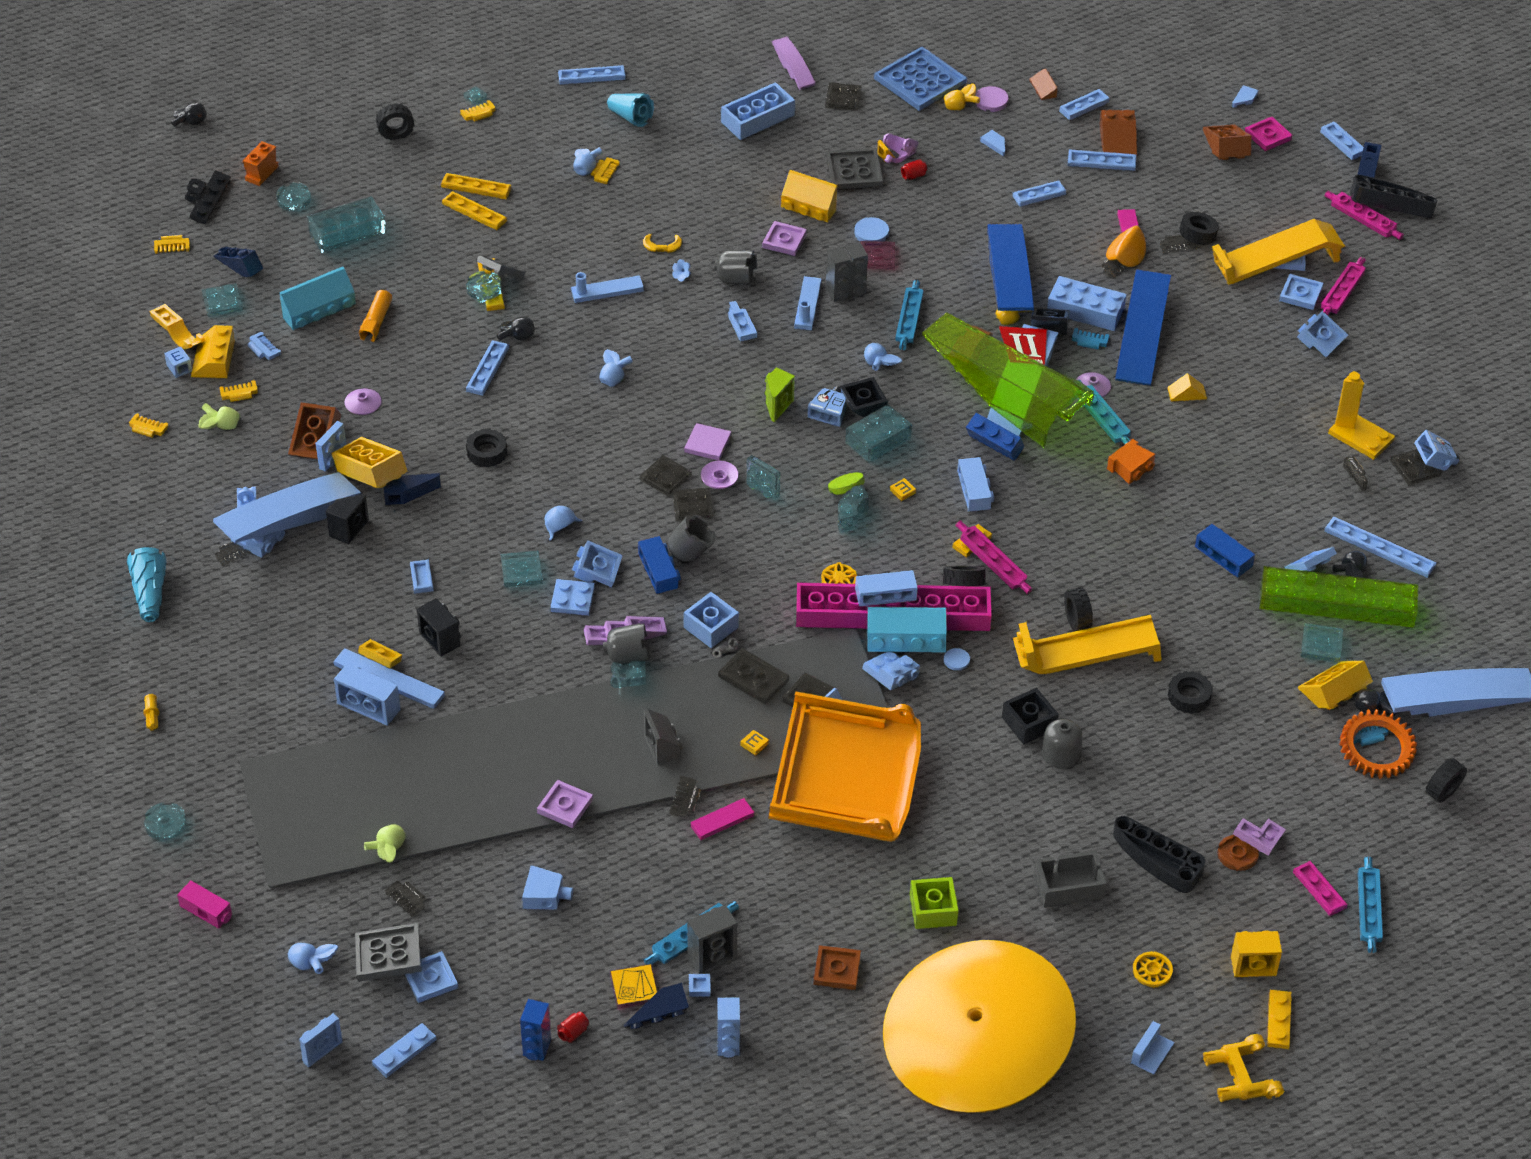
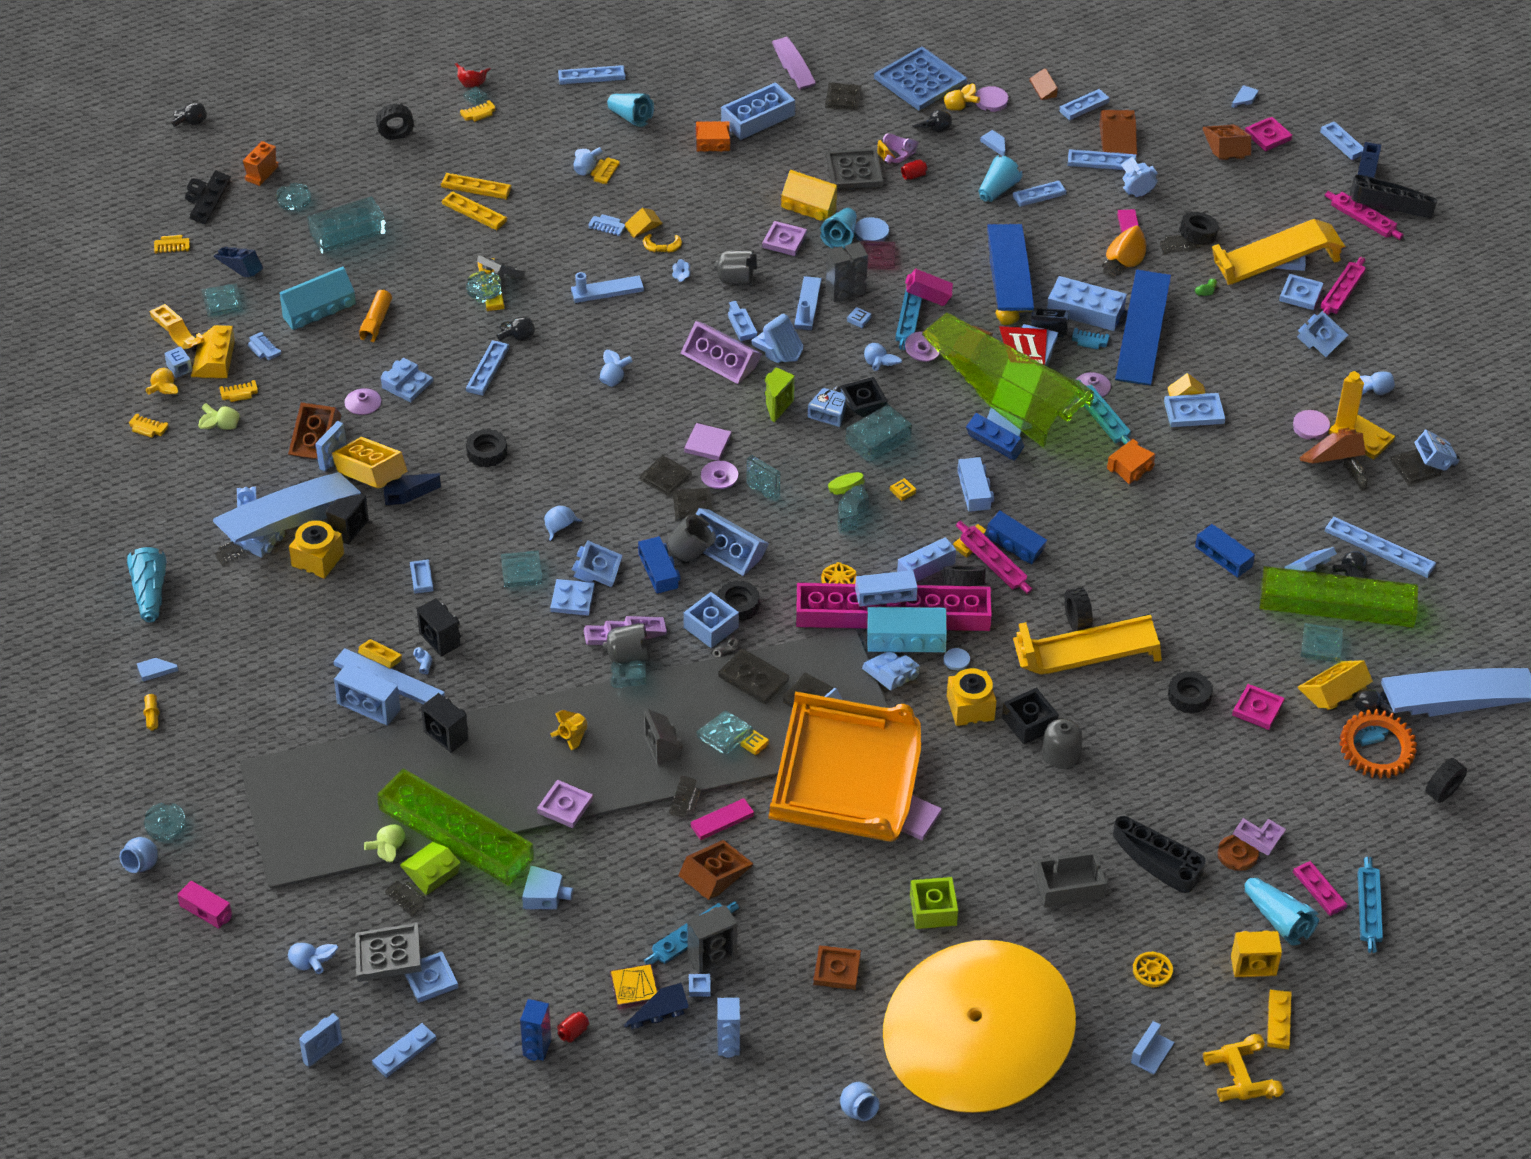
(138, 855): none -> light blue piece
(155, 668): none -> light blue tile
(162, 381): none -> yellow piece
(316, 548): none -> yellow piece
(405, 380): none -> light blue plate
(424, 659): none -> light blue arm
(431, 867): none -> lime slope
(444, 722): none -> black brick
(456, 826): none -> clear neon green brick
(471, 78): none -> red hair
(571, 727): none -> yellow brick
(609, 222): none -> light blue piece
(642, 222): none -> yellow slope
(713, 136): none -> orange hips
(714, 869): none -> dark orange slope
(720, 352): none -> lavender slope
(725, 732): none -> clear light blue plate
(733, 544): none -> light blue slope
(742, 589): none -> black tyre
(779, 340): none -> light blue piece
(839, 228): none -> medium azure cone
(859, 317): none -> light blue tile
(859, 1101): none -> light blue piece
(920, 348): none -> lavender dish
(920, 818): none -> lavender tile
(928, 559): none -> light blue brick
(929, 287): none -> dark pink brick
(938, 121): none -> black piece
(971, 696): none -> yellow piece
(999, 178): none -> medium azure cone
(1015, 537): none -> blue brick
(1138, 178): none -> light blue piece
(1194, 410): none -> light blue plate
(1206, 289): none -> bright green arm
(1258, 706): none -> dark pink plate
(1283, 911): none -> medium azure cone
(1311, 424): none -> lavender tile
(1336, 446): none -> dark orange slope
(1380, 383): none -> light blue piece

